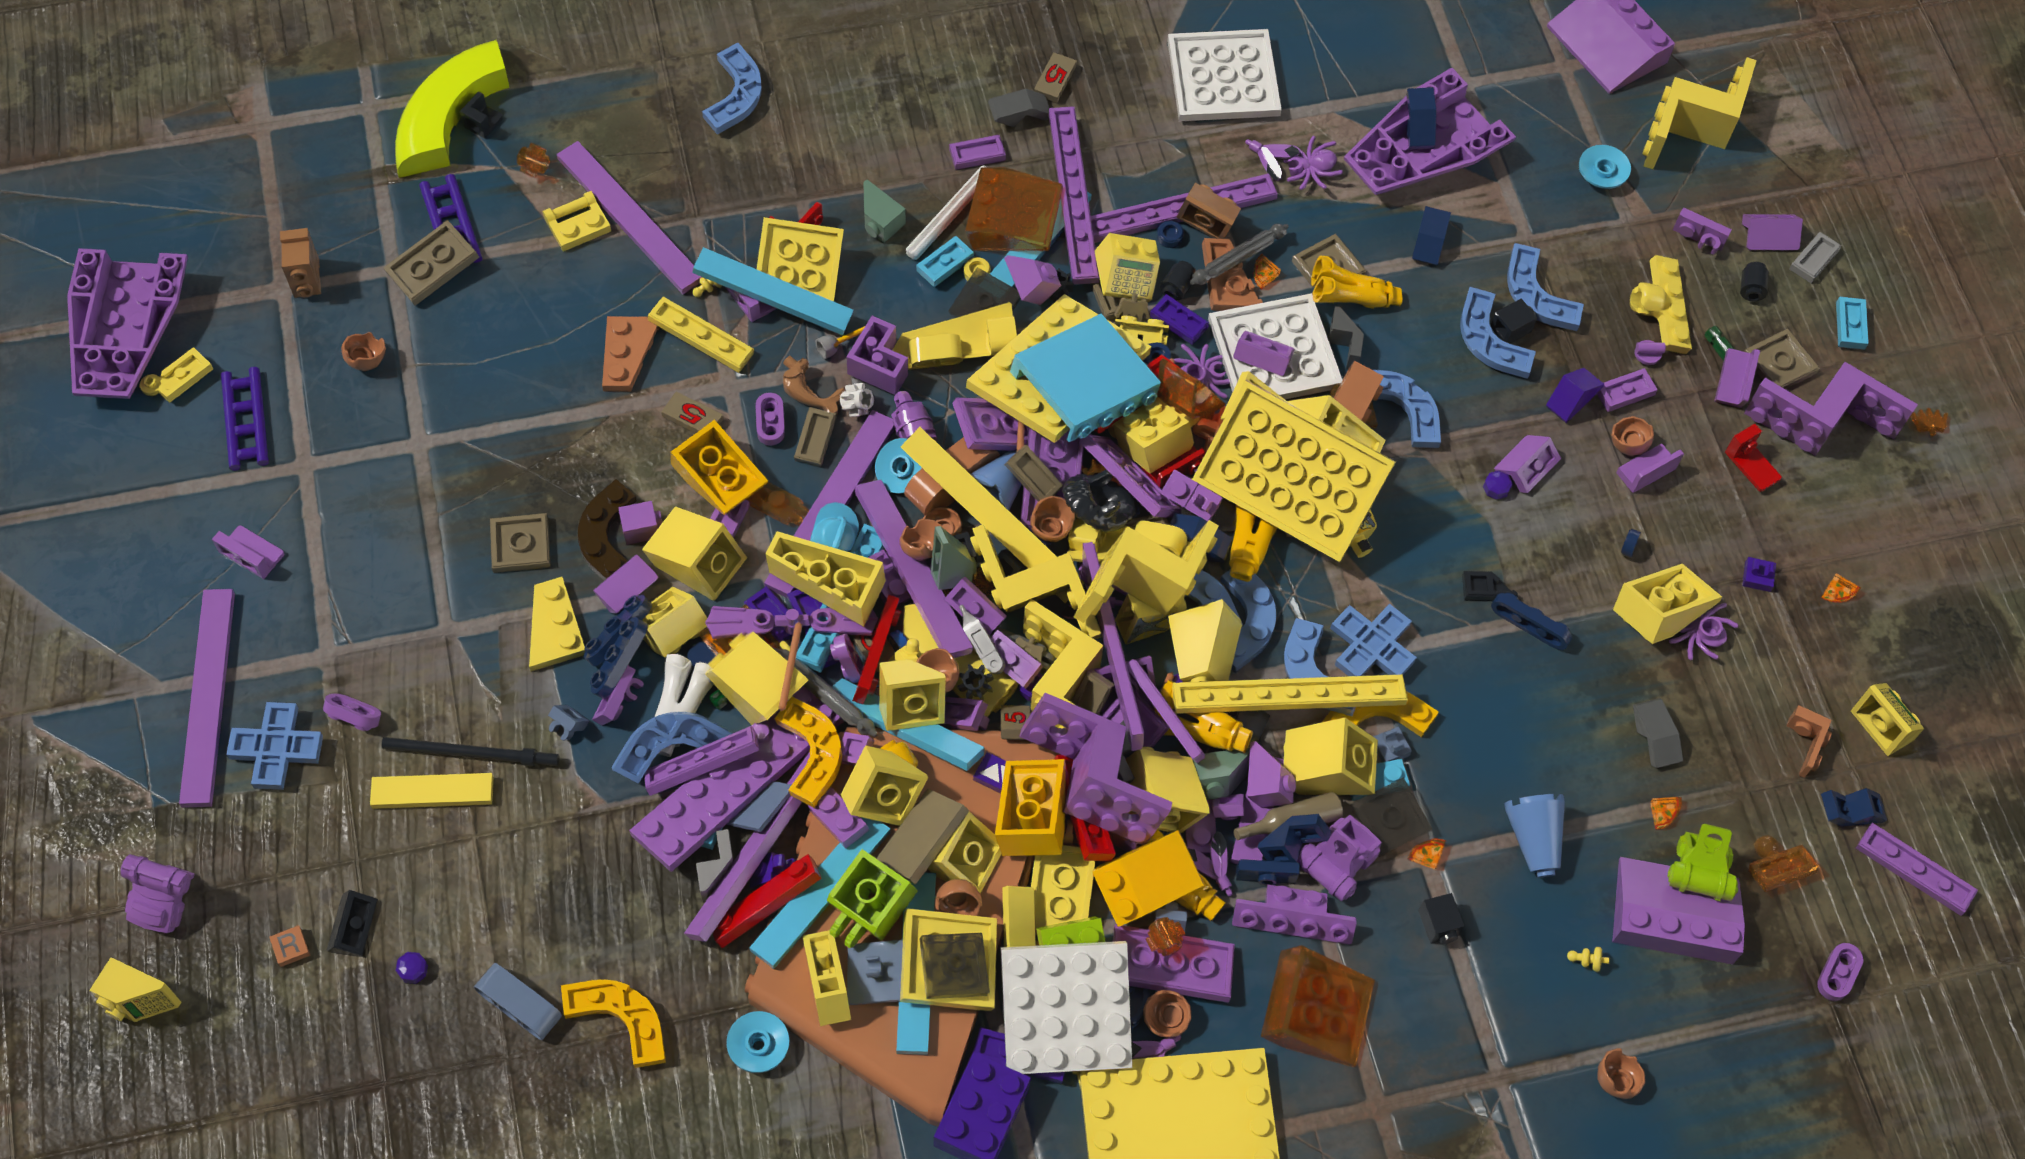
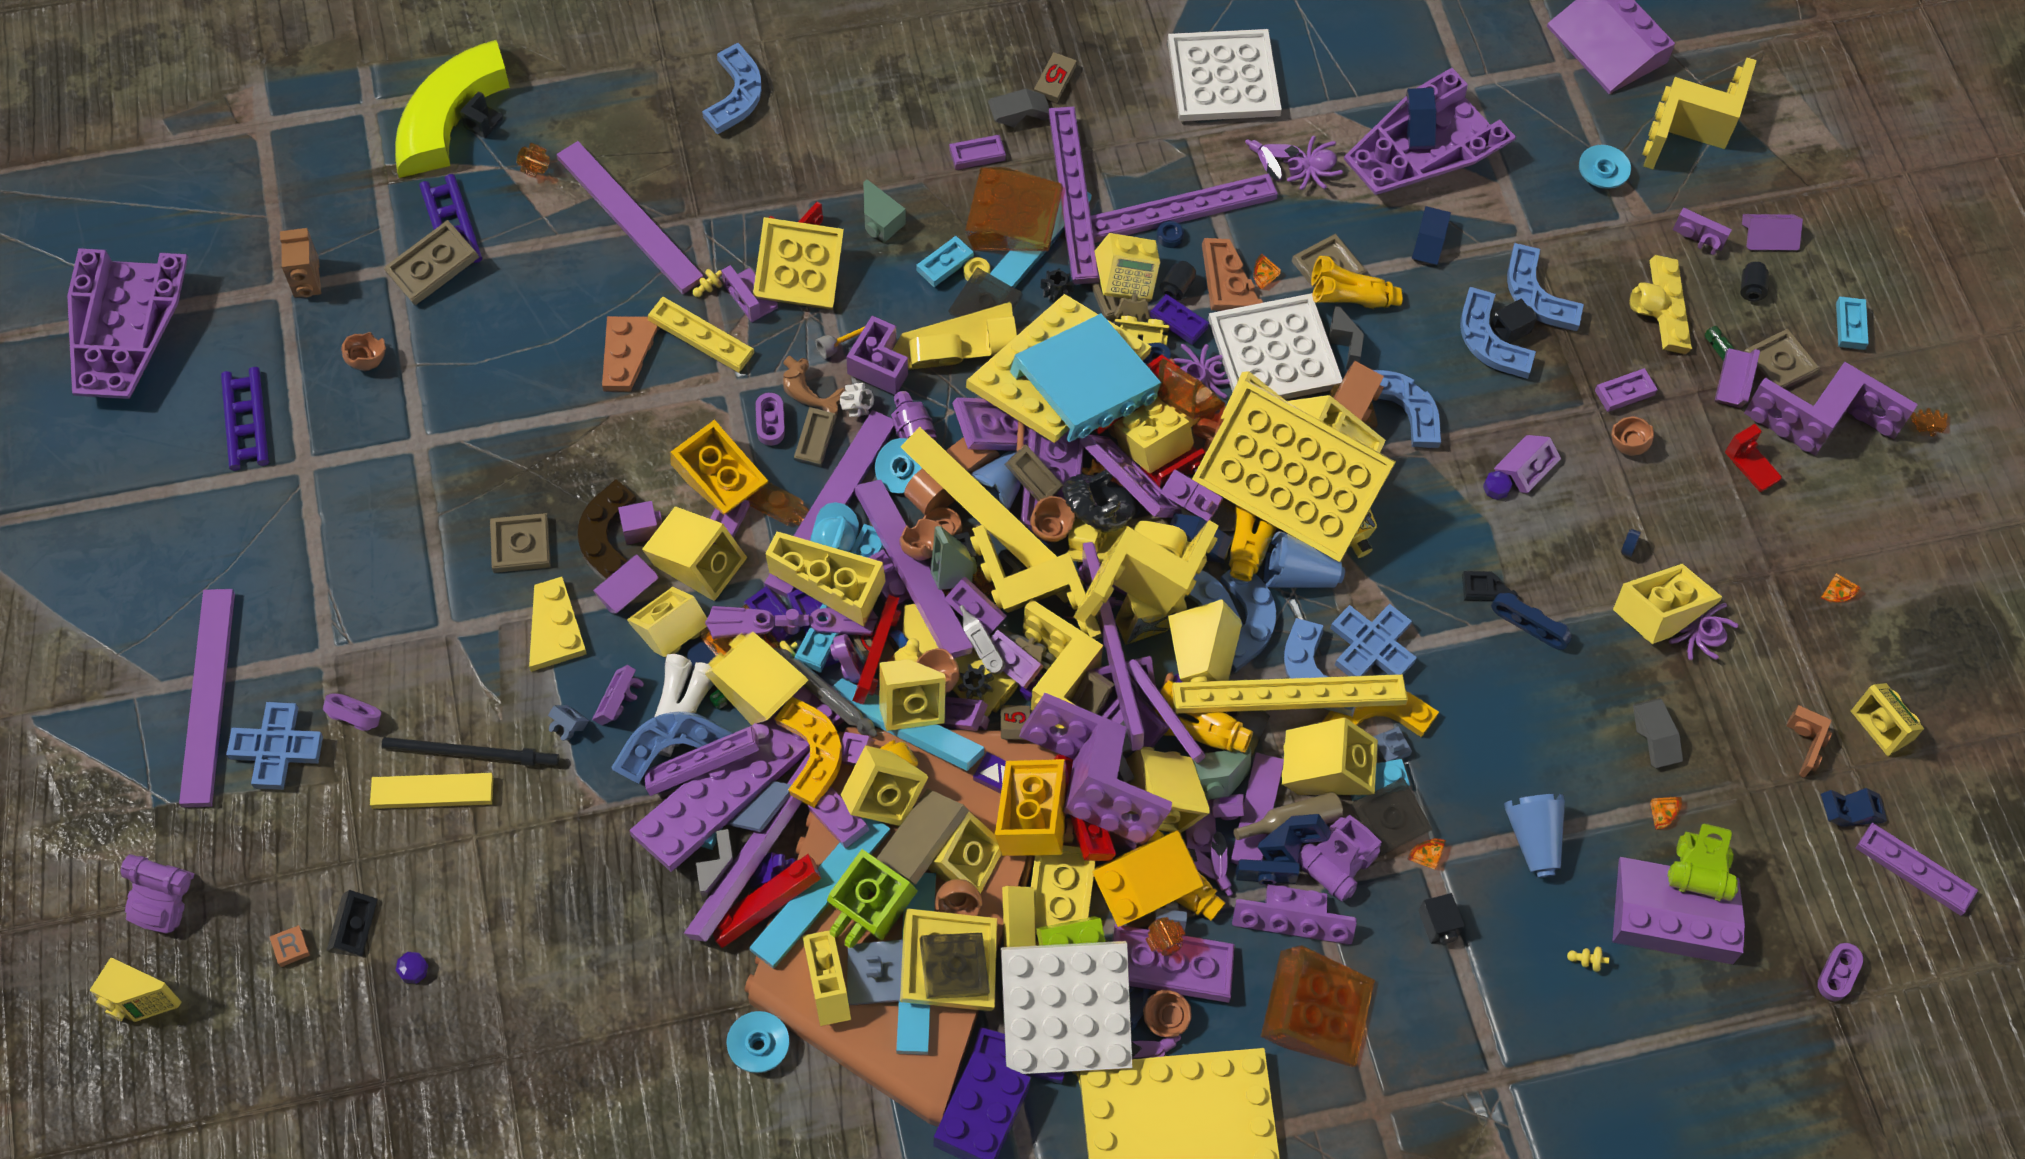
(177, 376): light yellow hinge -> none
(248, 550): medium lavender panel -> none
(518, 1001): sand blue beam -> none
(580, 227): light yellow plate -> none
(596, 648): dark blue plate -> none
(618, 657): dark blue plate -> none
(627, 1005): yellow plate -> none
(689, 413): dark tan tile -> none
(772, 291): medium azure tile -> none
(790, 666): nougat axle -> none
(943, 218): white axle -> none
(1033, 278): medium lavender slope -> none
(1208, 211): medium nougat slope -> none
(1239, 254): dark grey wheel -> none
(1263, 353): medium lavender slope -> none
(1268, 779): medium lavender slope -> none
(1299, 565): none -> medium blue cone
(1573, 393): dark purple slope -> none
(1620, 1075): nougat hair -> none
(1649, 352): medium lavender plate -> none
(1649, 467): medium lavender panel -> none
(1759, 574): dark purple tile -> none
(1780, 867): clear orange plate -> none
(1815, 257): light grey tile -> none

